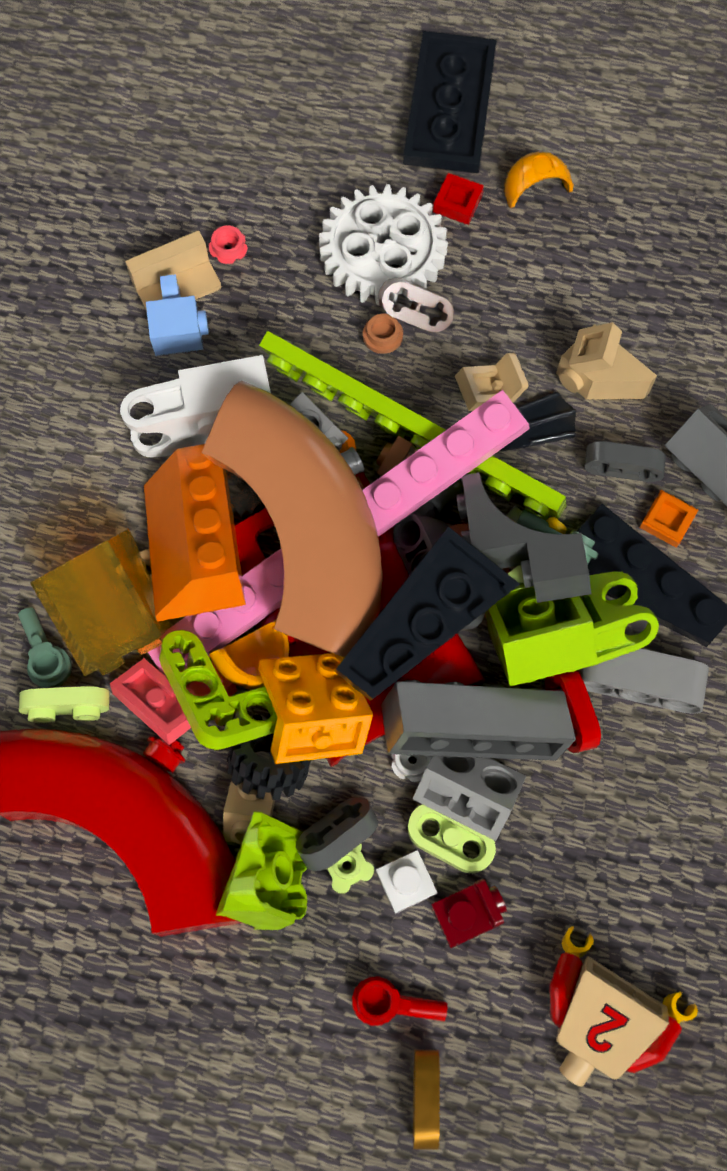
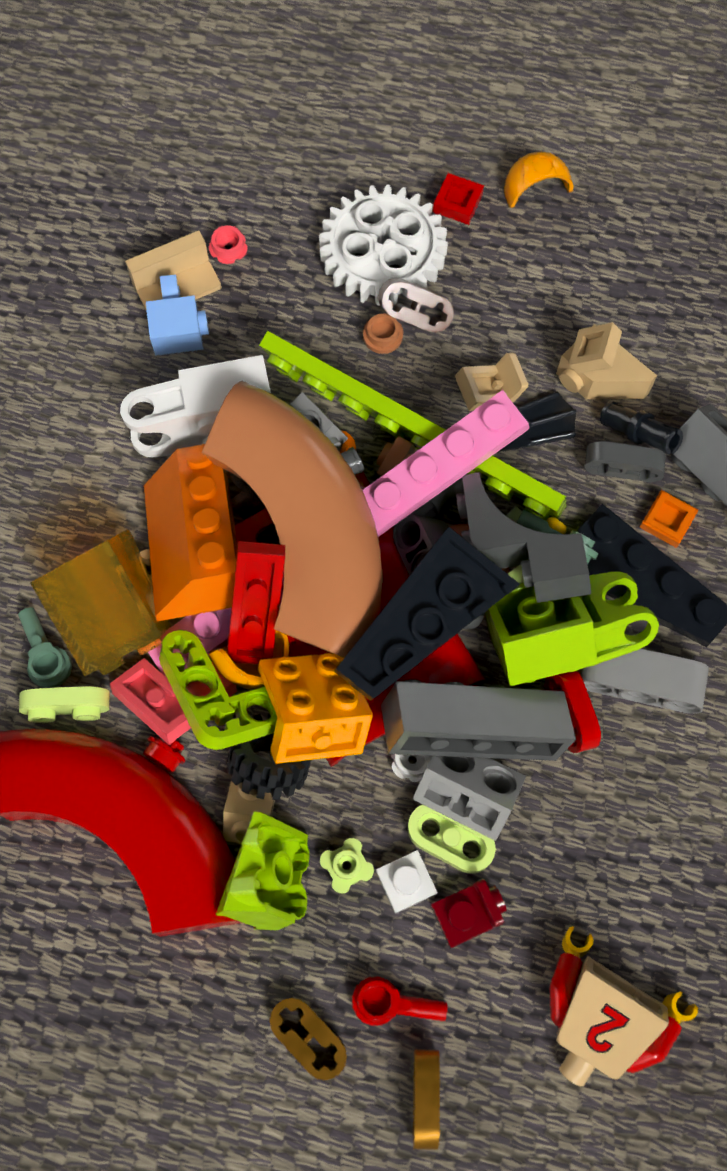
(255, 601): none -> red plate
(299, 1047): none -> pearl gold beam
(336, 834): dark grey beam -> none
(450, 102): black plate -> none
(641, 427): none -> black pin

